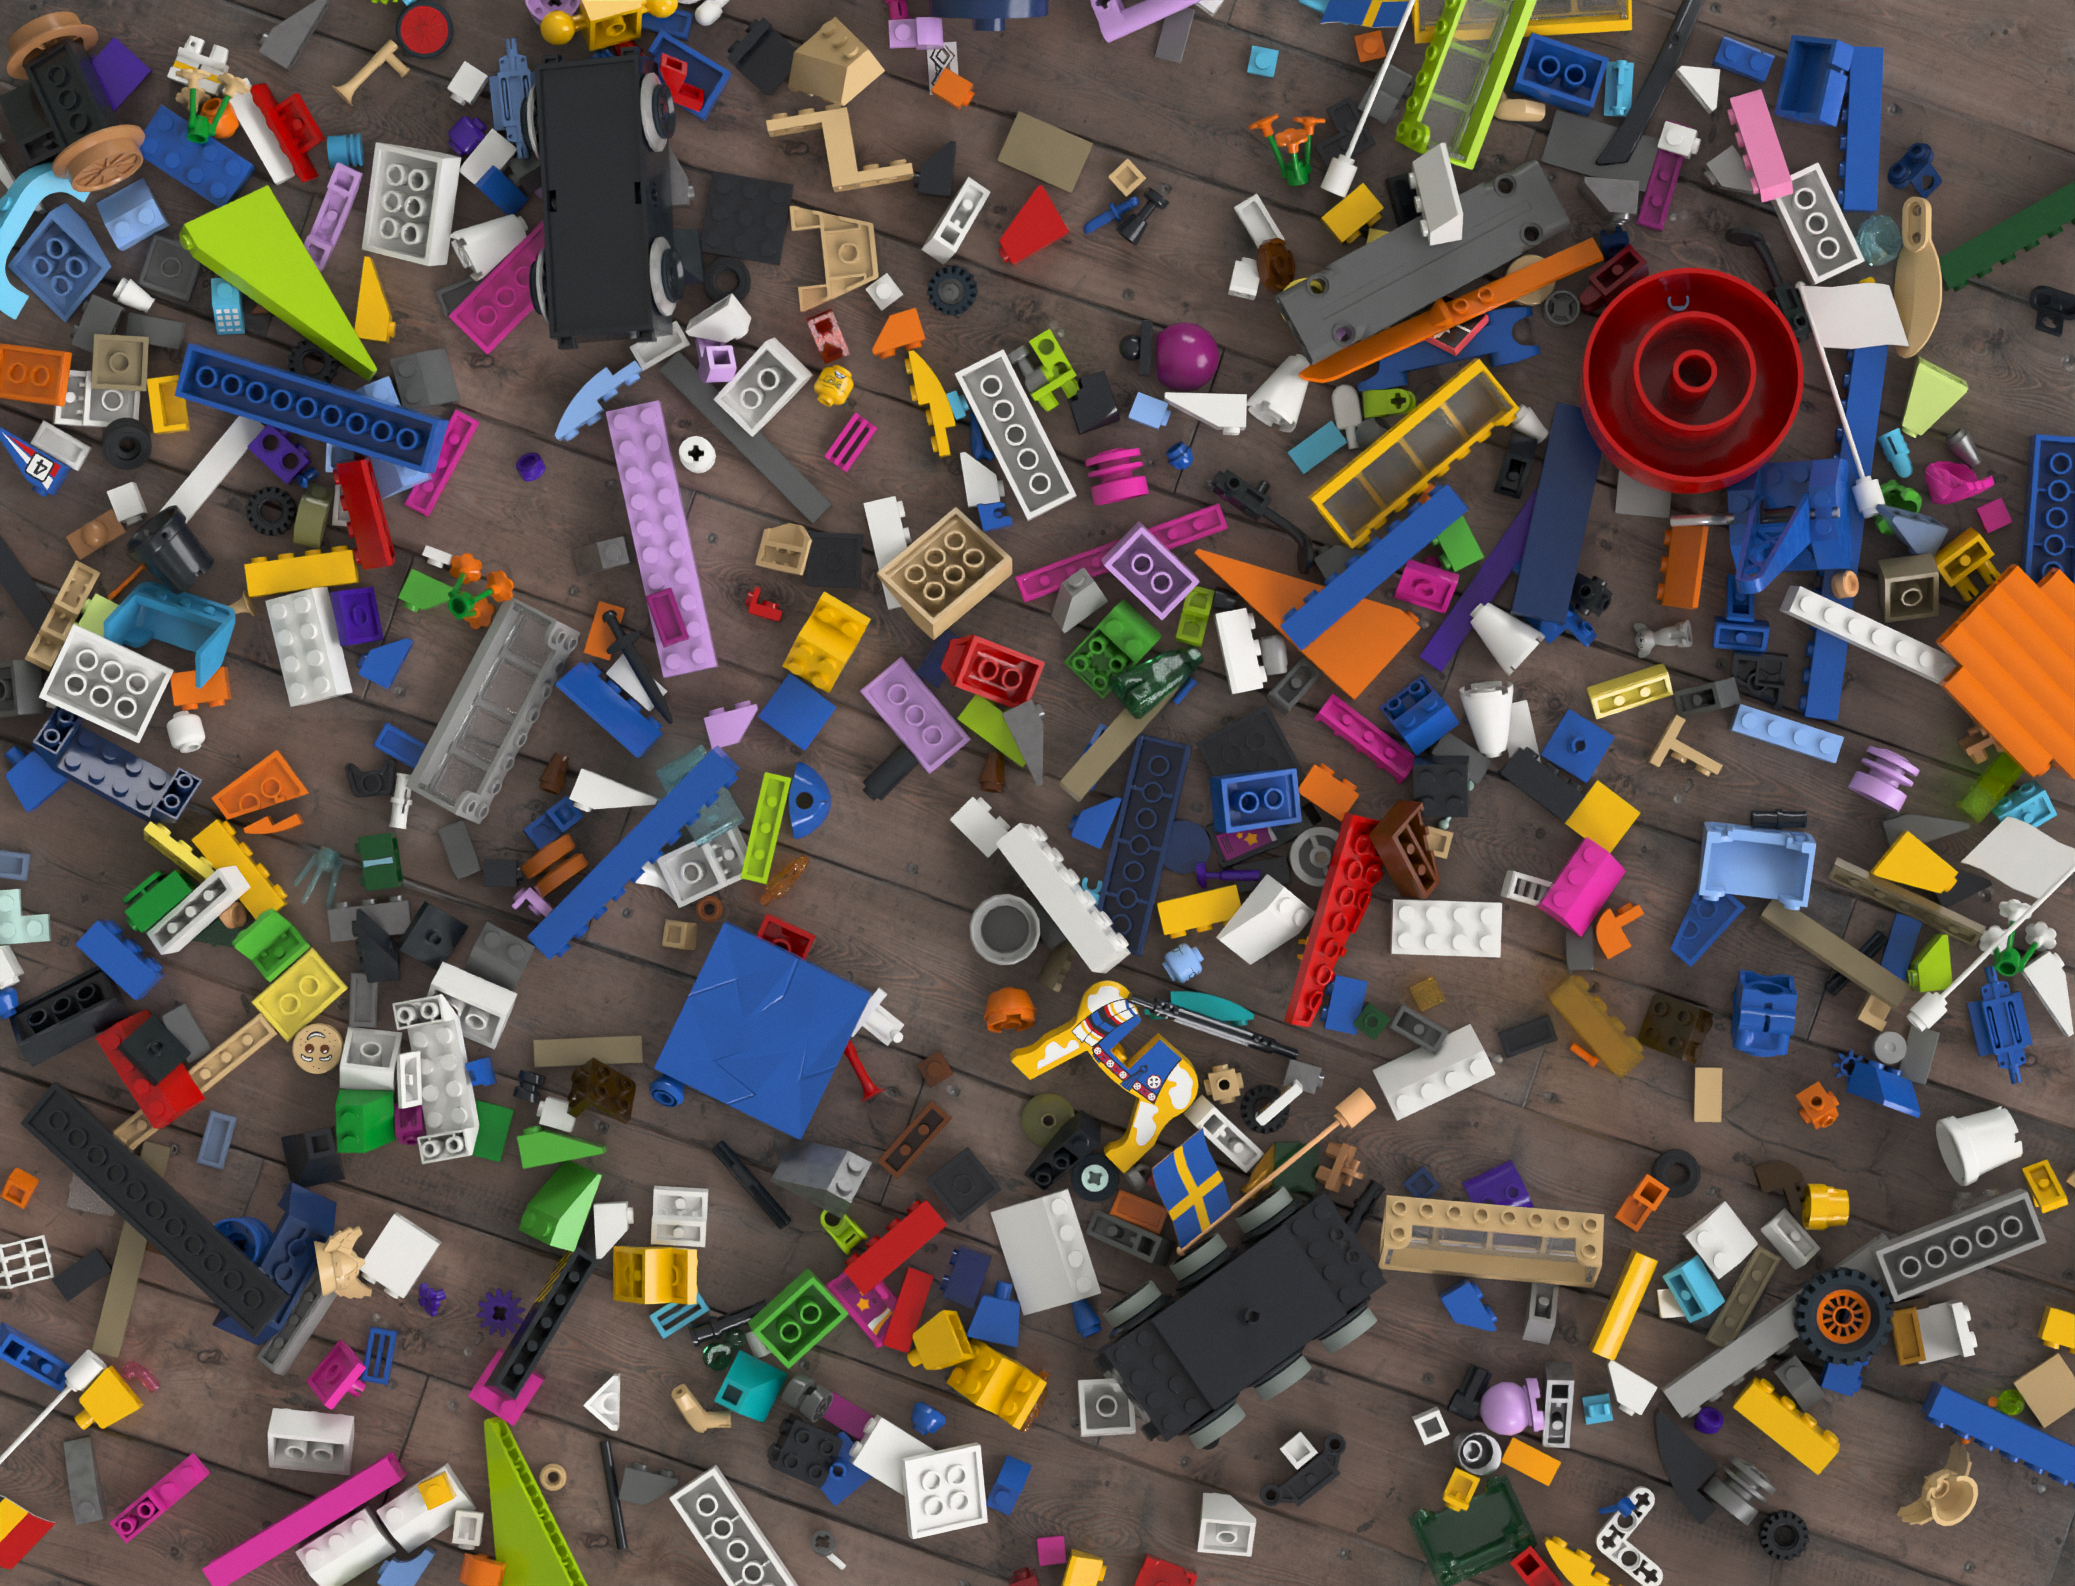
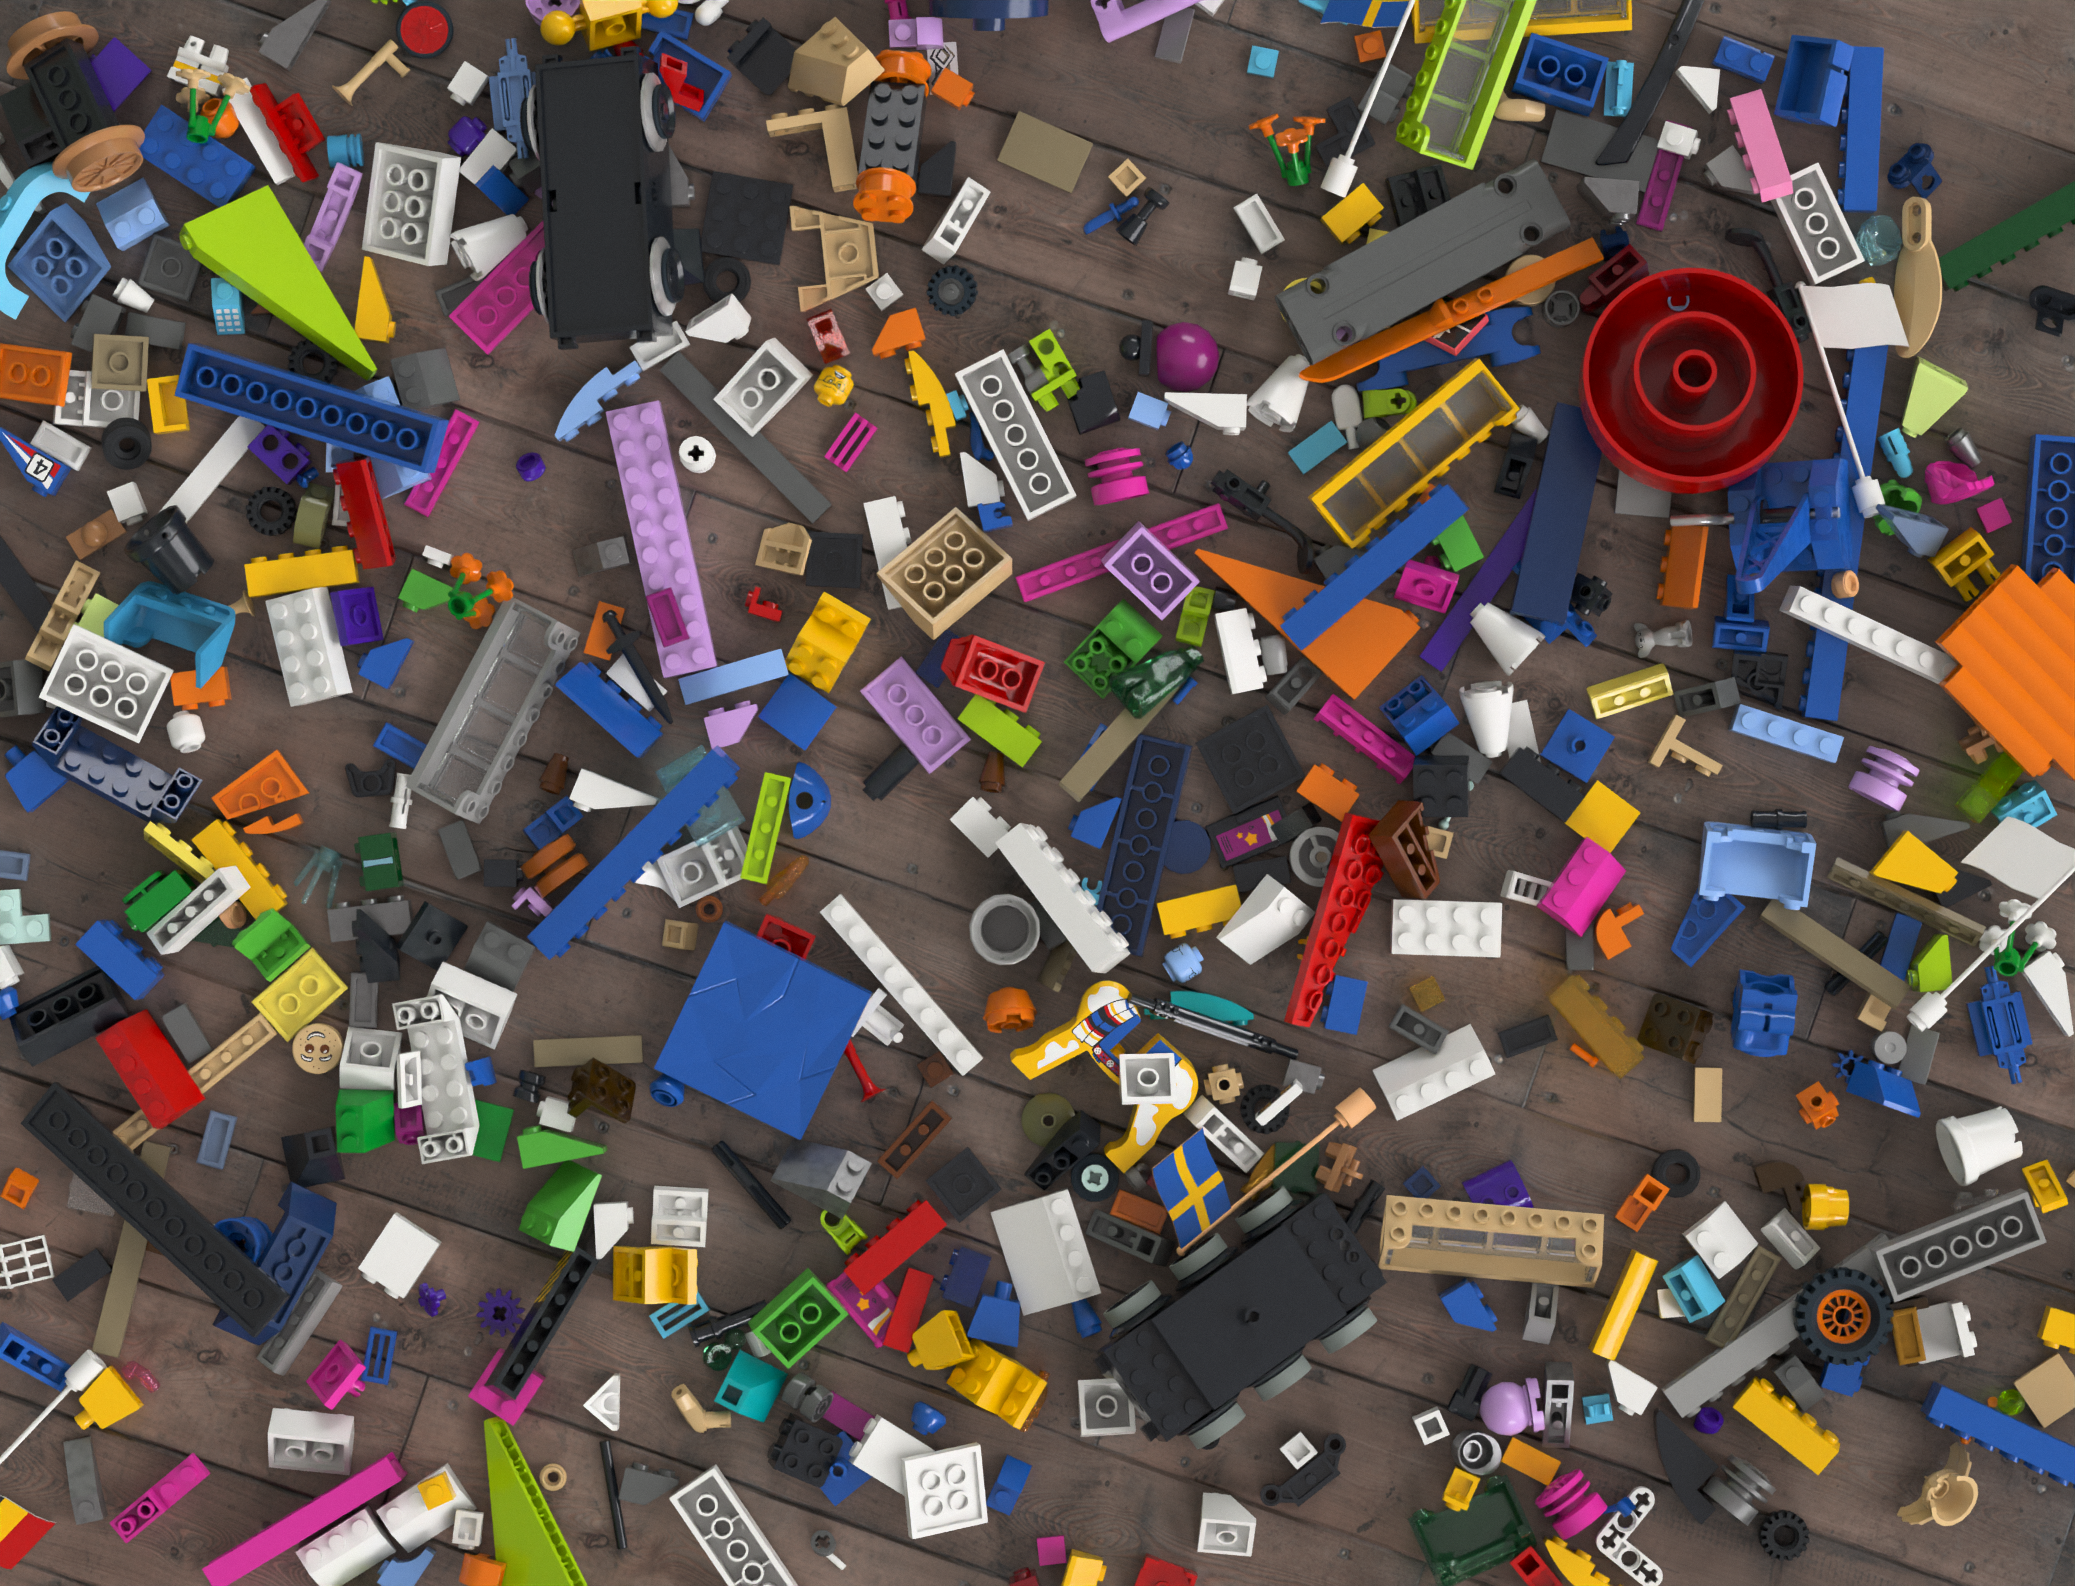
(115, 593): orange hinge -> none
(154, 1050): black plate -> none
(340, 1265): tan helmet -> none
(715, 361): lavender brick -> none
(733, 676): none -> light blue slope
(892, 137): none -> brick
(901, 984): none -> white brick
(1027, 732): flat silver slope -> none
(1032, 229): red slope -> none
(1077, 600): light grey slope -> none
(1147, 1078): none -> white slope
(1225, 875): dark purple piece -> none
(1255, 800): blue slope -> none
(1275, 265): reddish brown tile -> none
(1371, 1021): dark green bracket -> none
(1437, 196): white slope -> none
(1574, 1508): none -> dark pink wheel
(1908, 587): dark tan brick -> none

